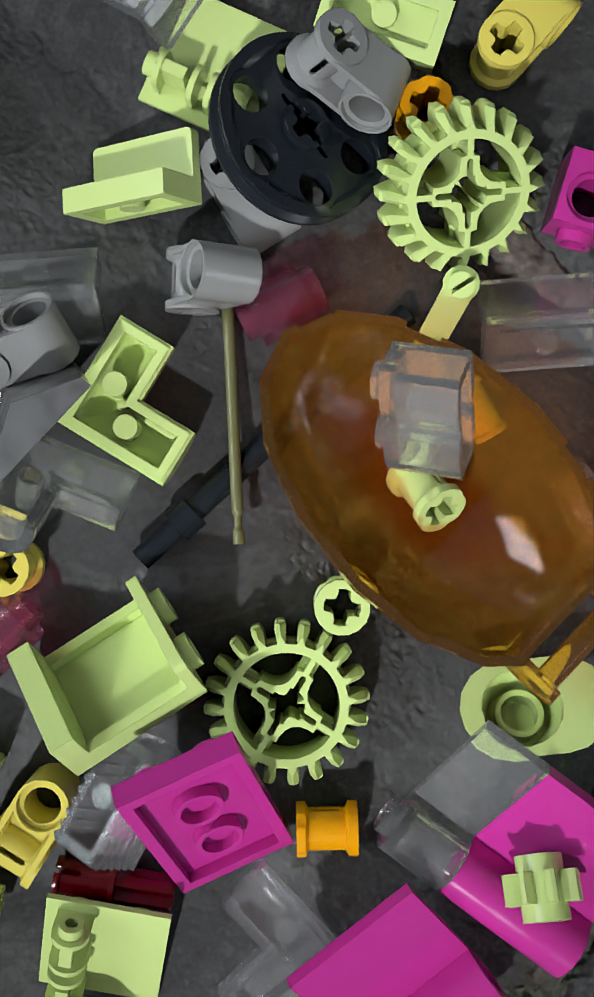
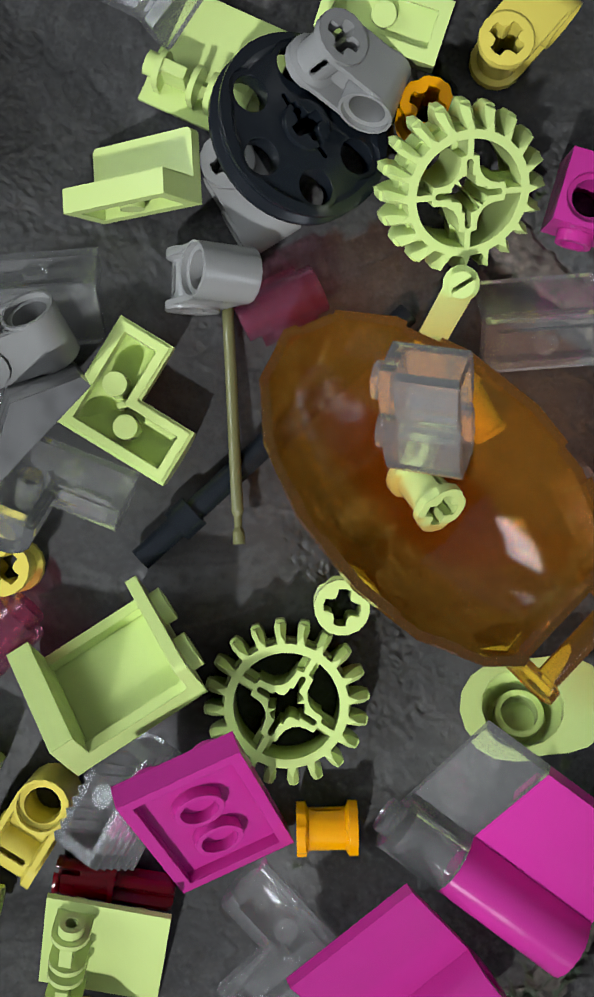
(542, 887): yellowish green gear -> none

